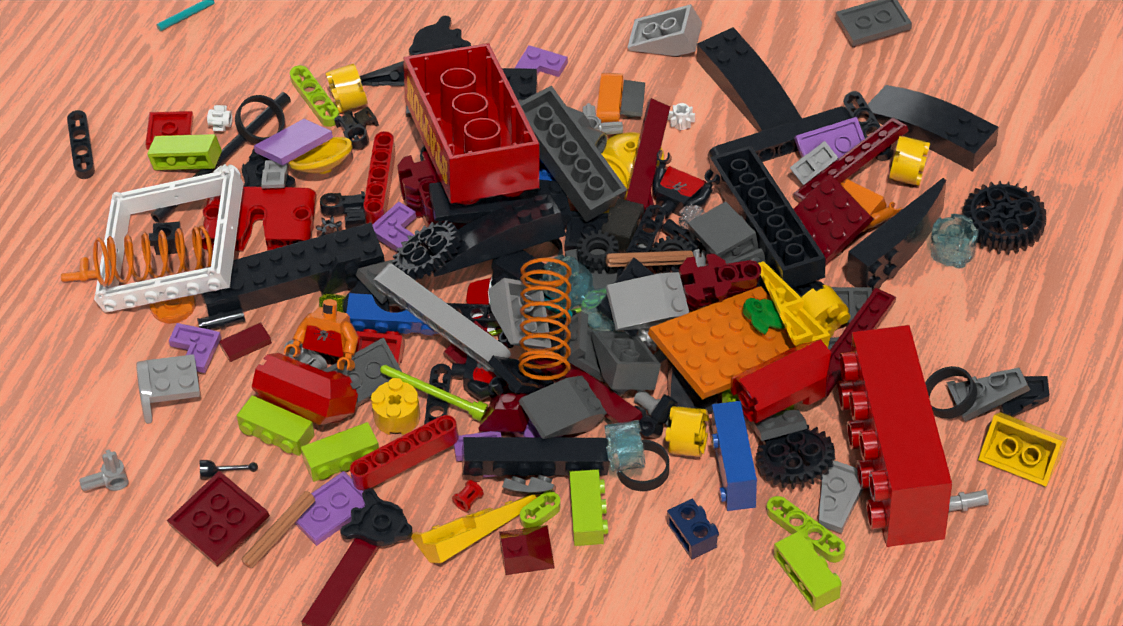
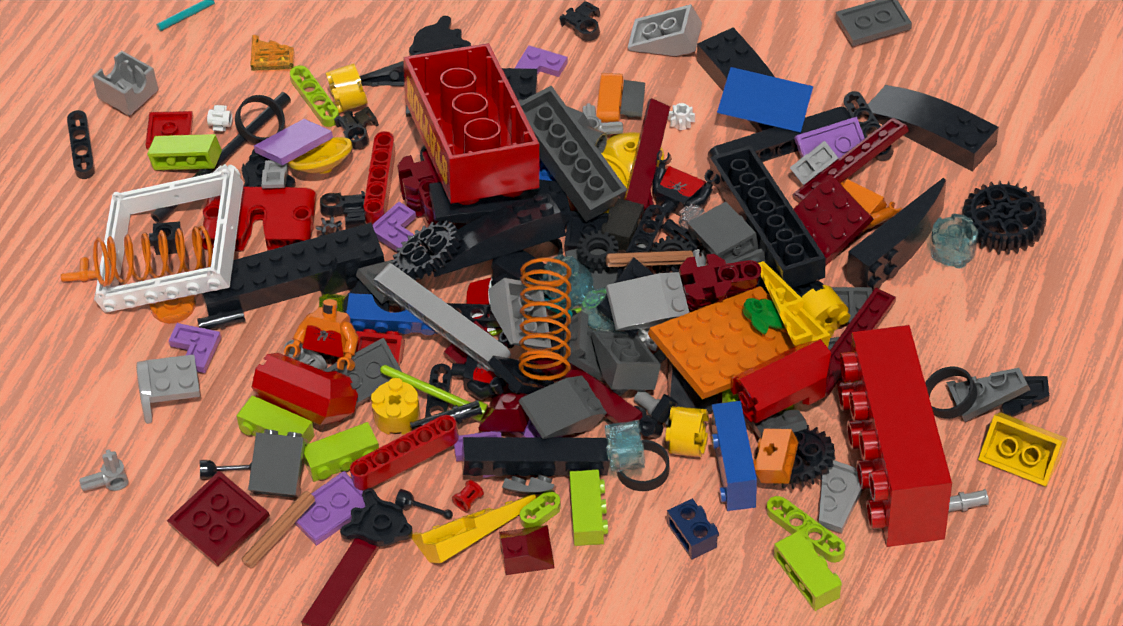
(127, 84): none -> light grey piece
(245, 342): dark red tile -> none
(270, 55): none -> clear yellow wing
(277, 464): none -> dark grey panel
(406, 500): none -> black hinge
(459, 413): none -> black pin
(581, 20): none -> black piece
(765, 99): none -> blue sticker
(776, 456): none -> orange brick
(909, 160): yellow brick -> none

